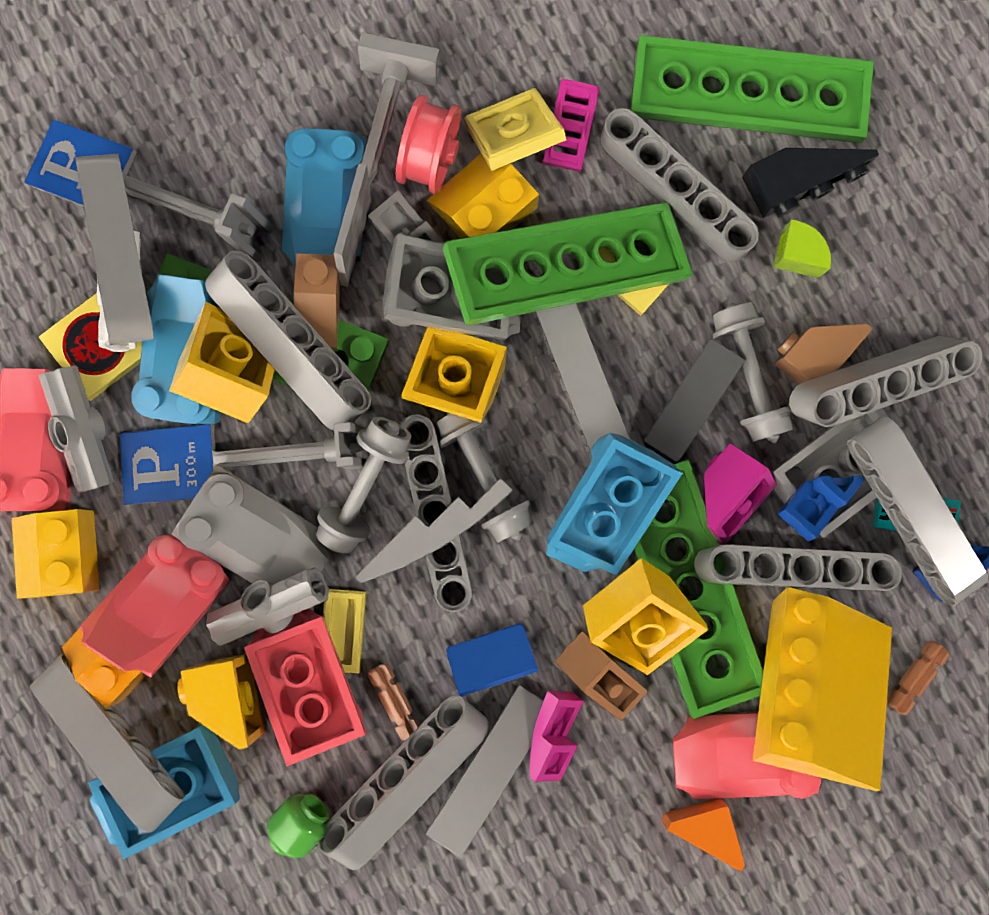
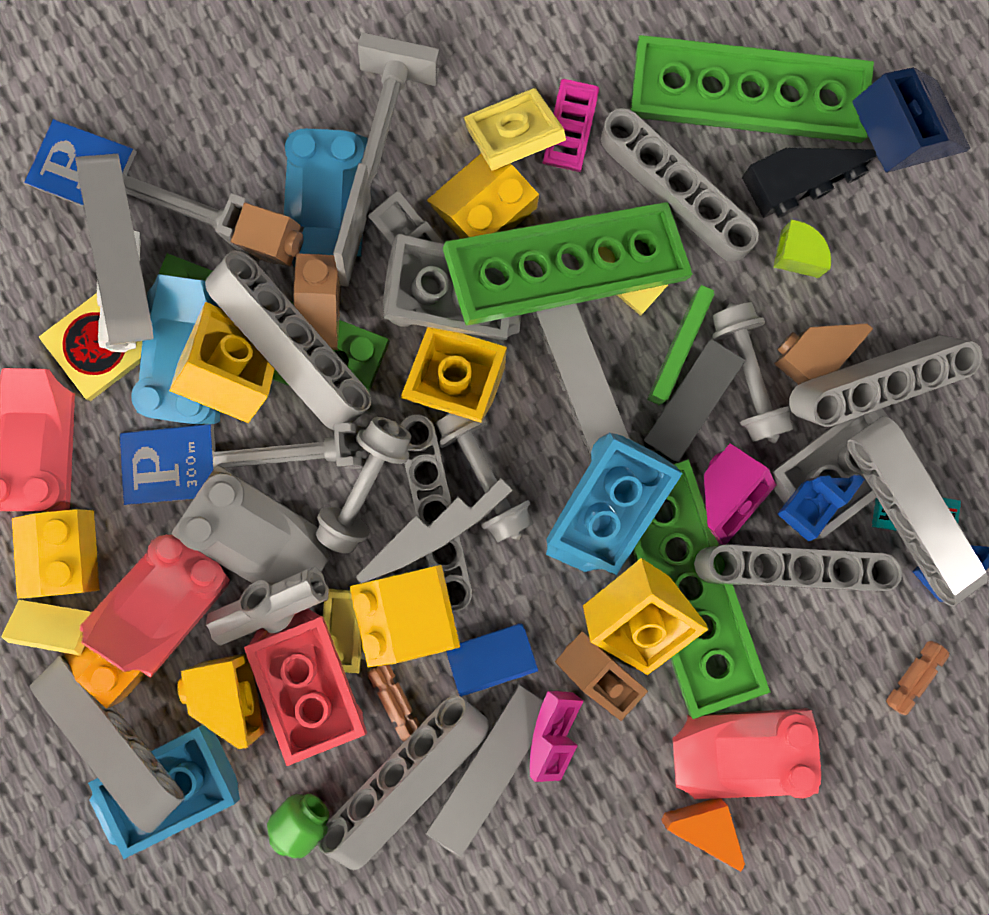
(46, 627): none -> light yellow tile
(76, 428): light grey piece -> none
(268, 235): none -> medium nougat slope
(404, 616): none -> yellow slope
(428, 144): coral wheel -> none
(681, 345): none -> bright green tile
(824, 690): yellow slope -> none
(909, 120): none -> dark blue slope

